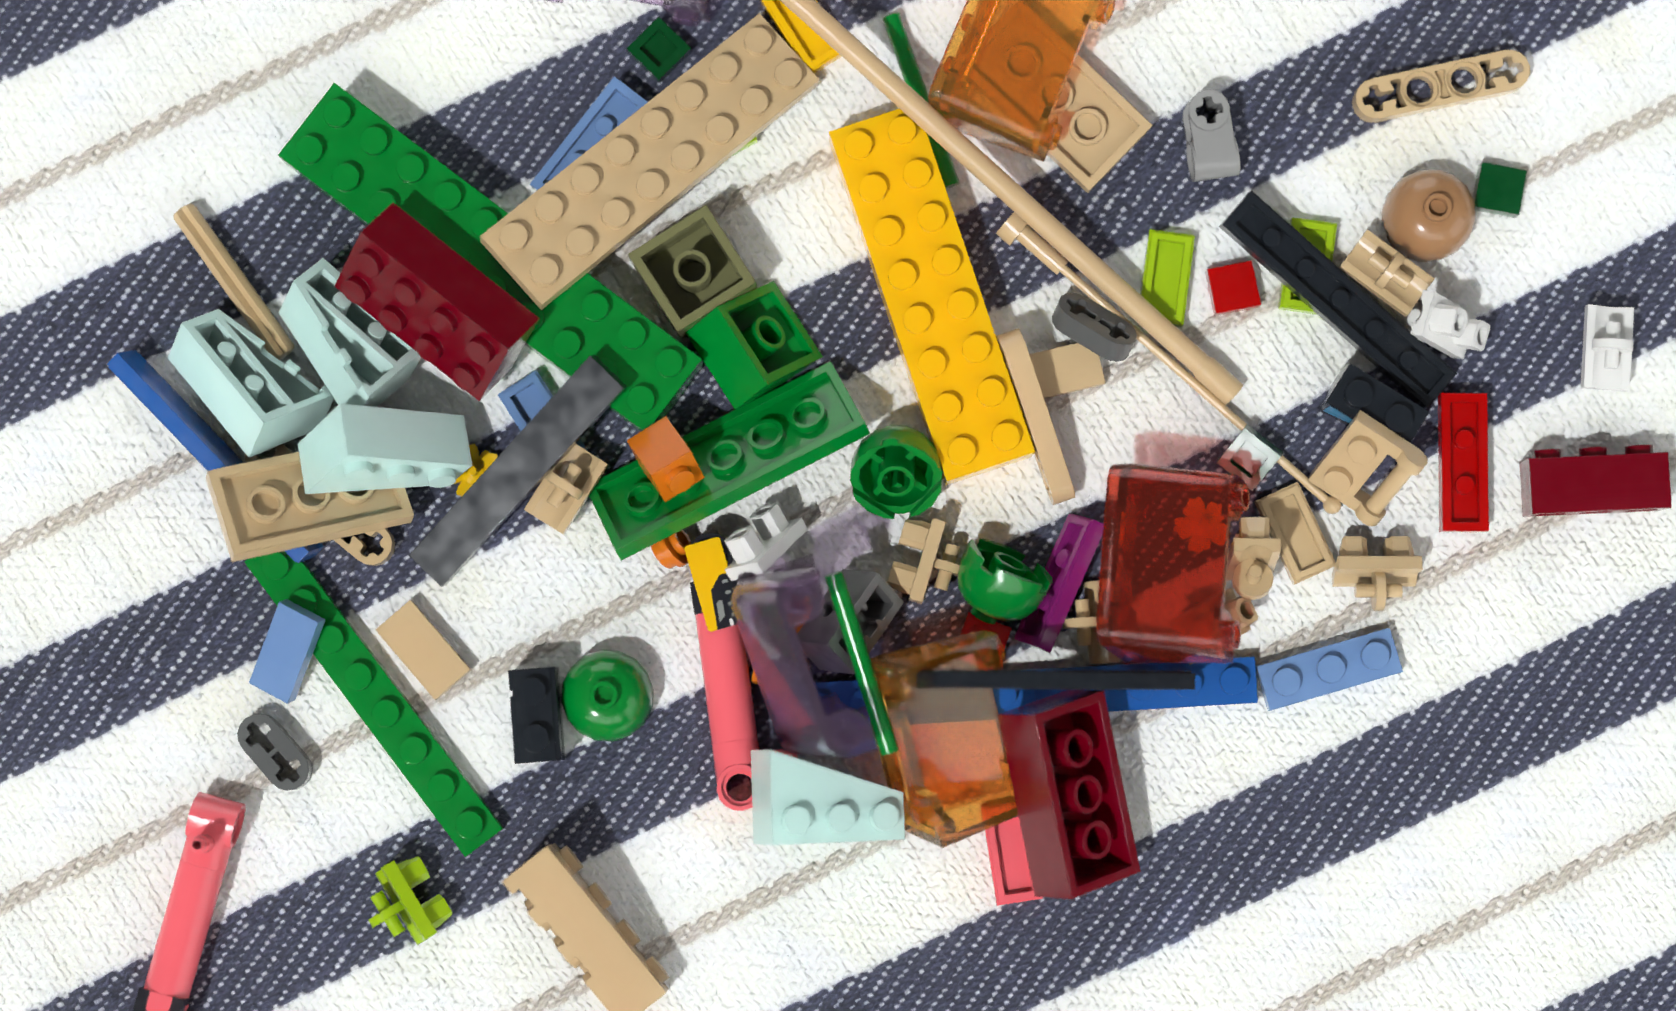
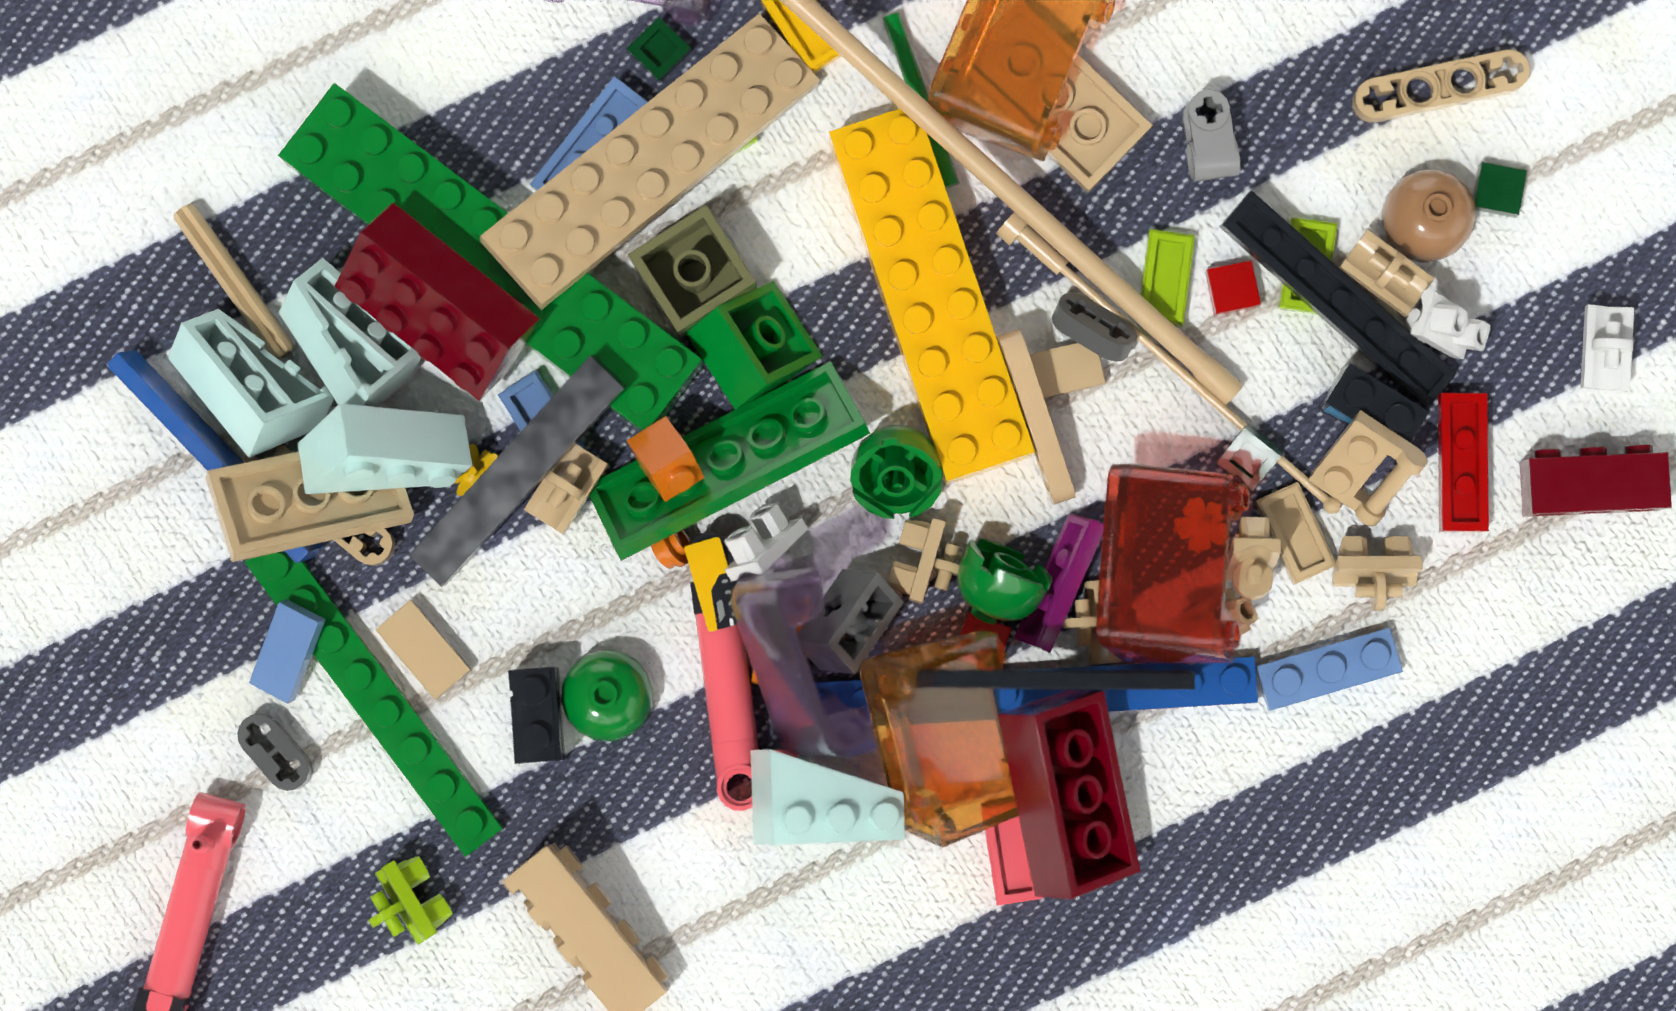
(861, 662): green bar -> none

